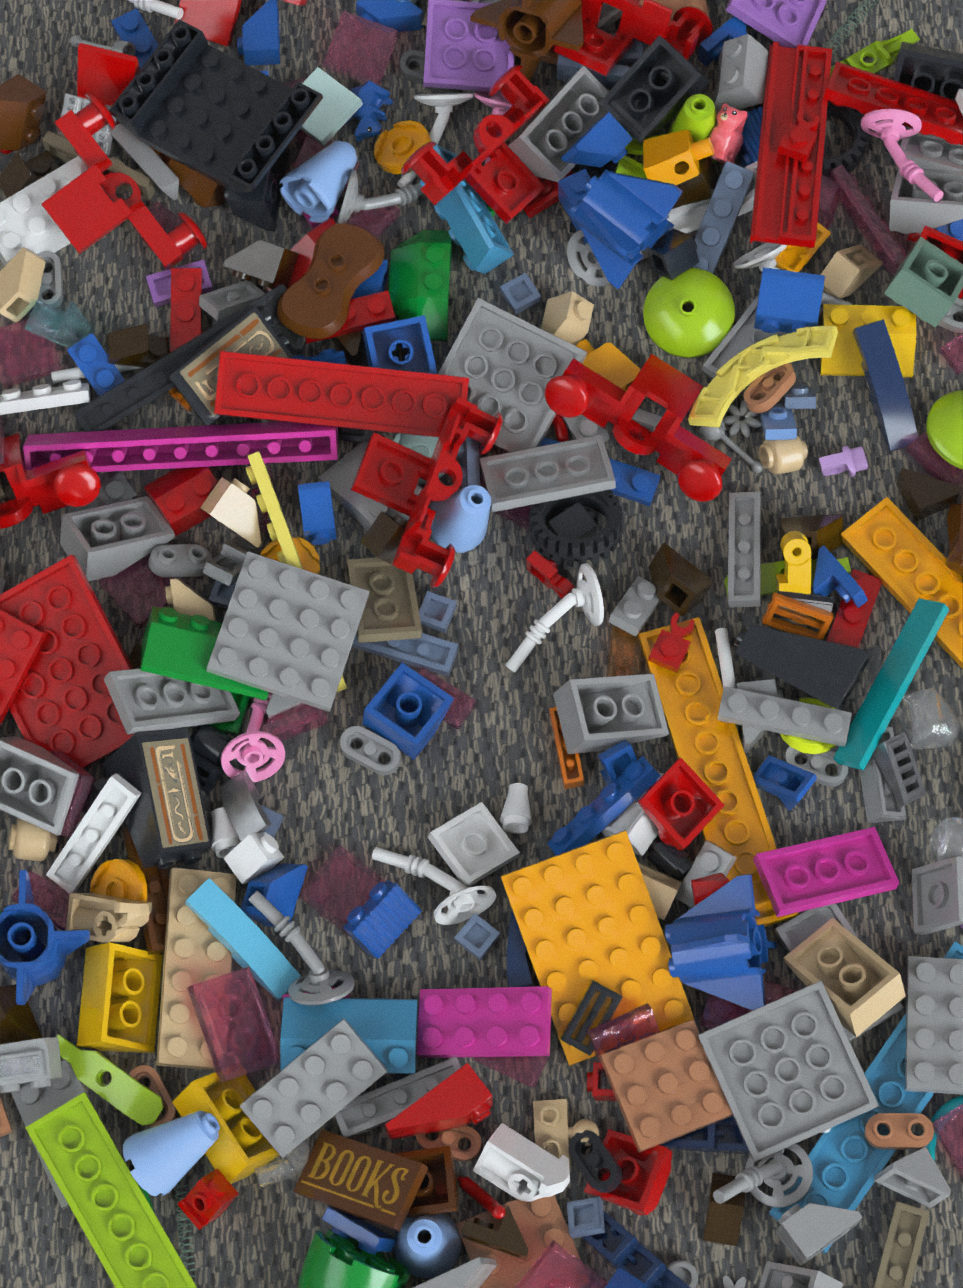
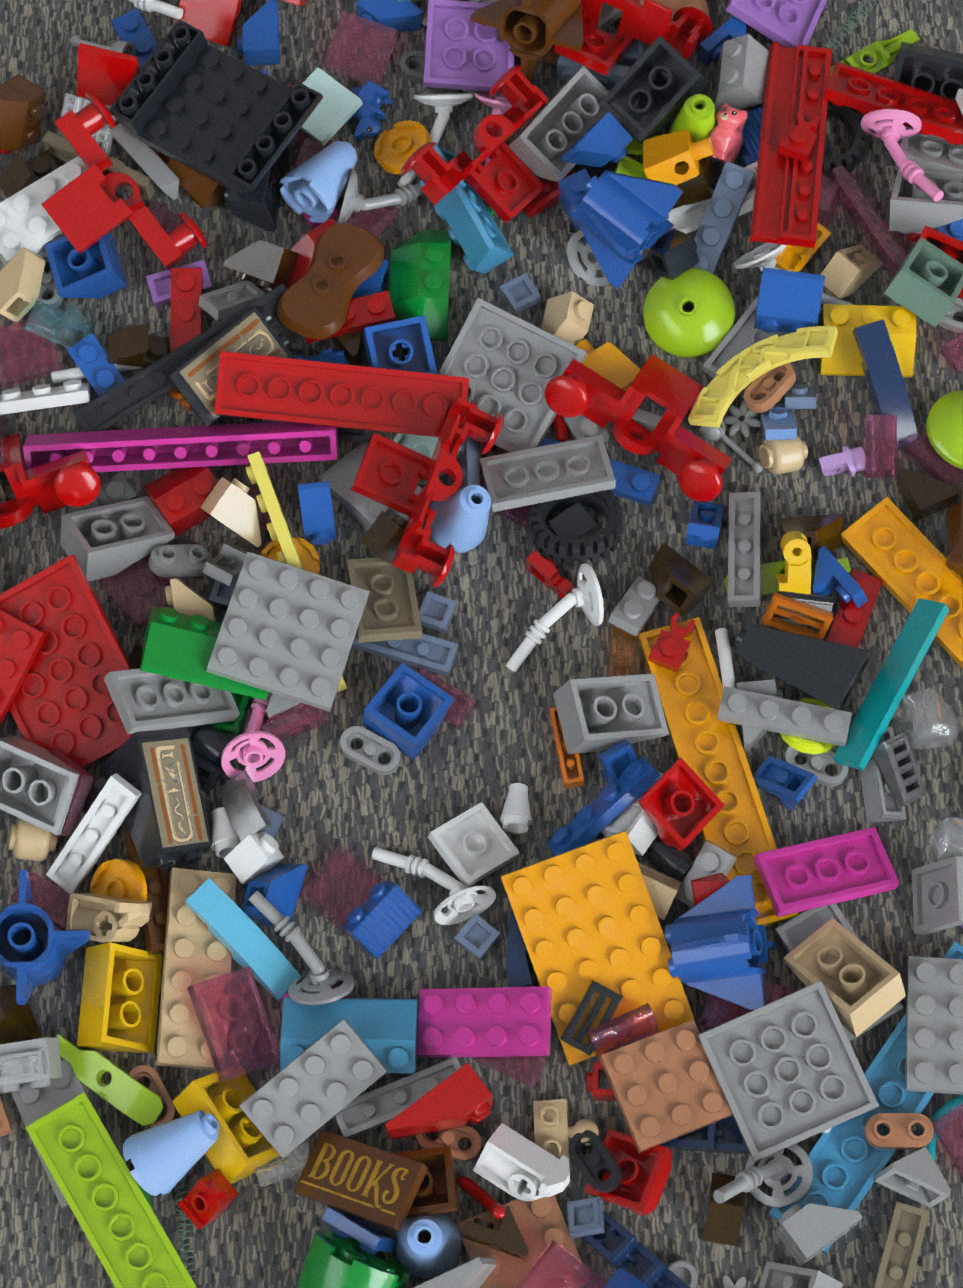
(86, 275): none -> blue slope
(704, 524): none -> blue slope
(881, 446): none -> clear pink plate

